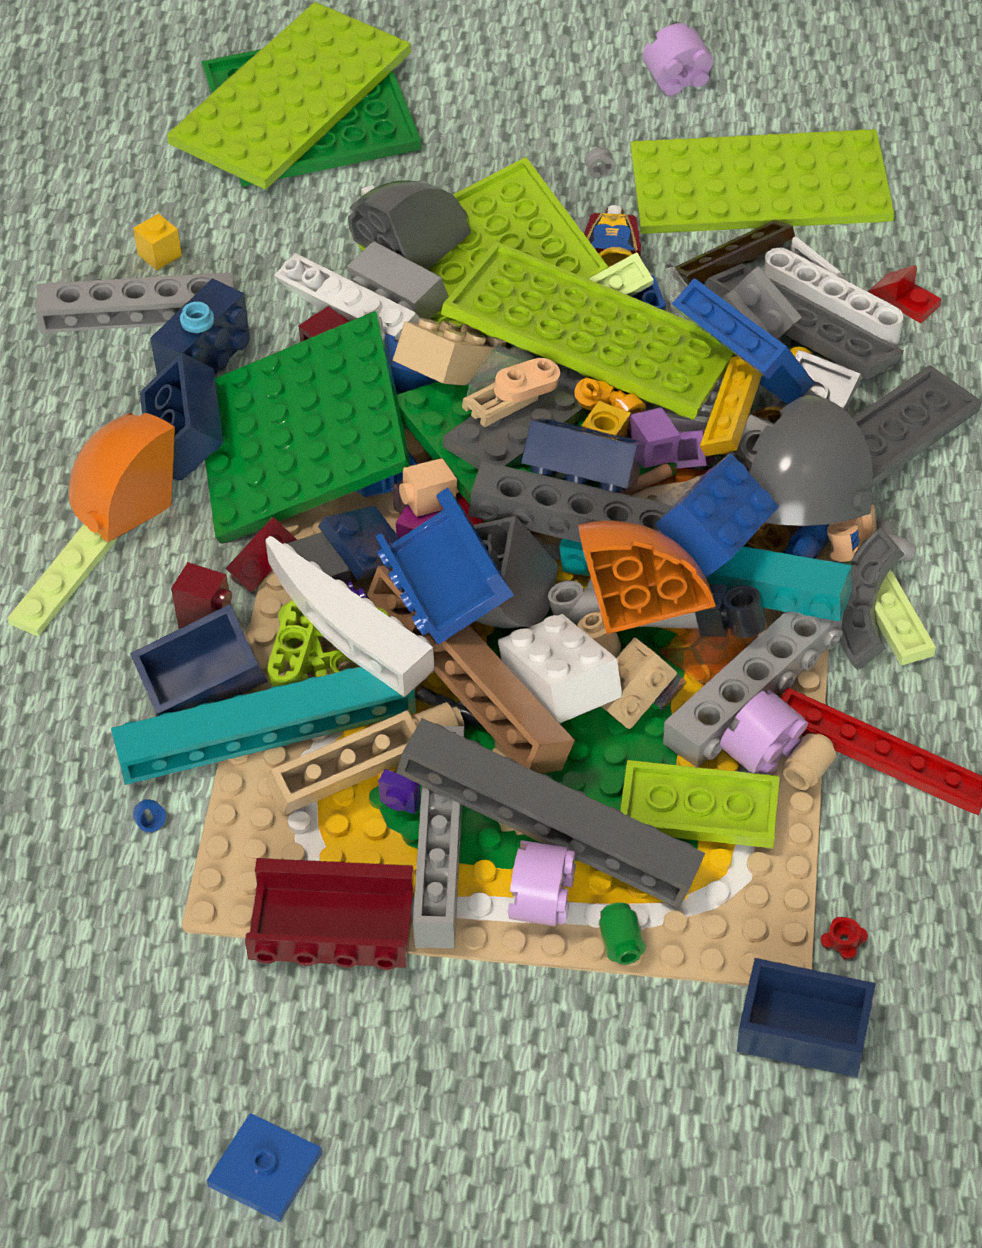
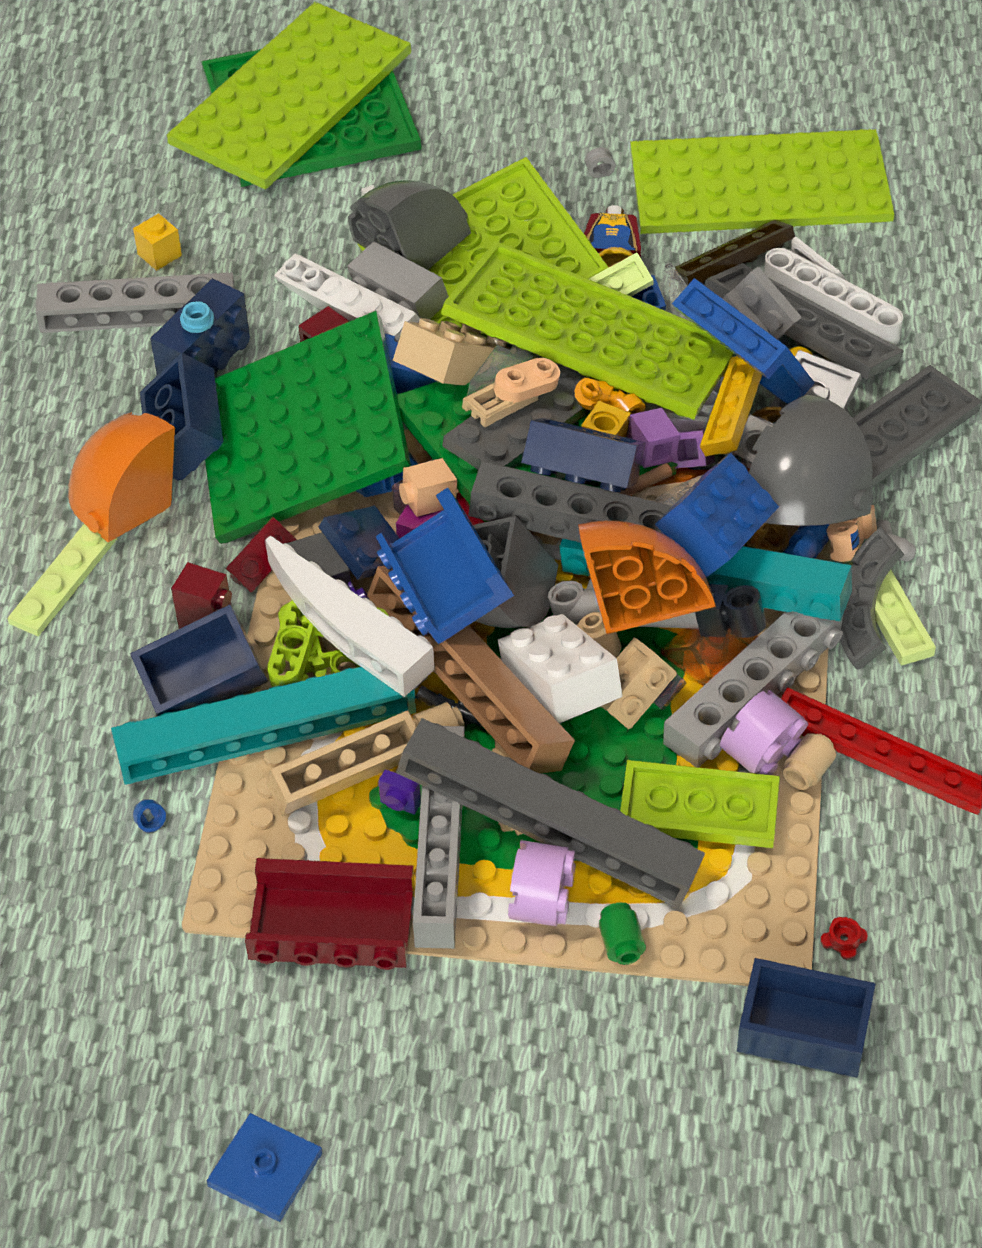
(678, 59): lavender brick -> none
(901, 291): red slope -> none

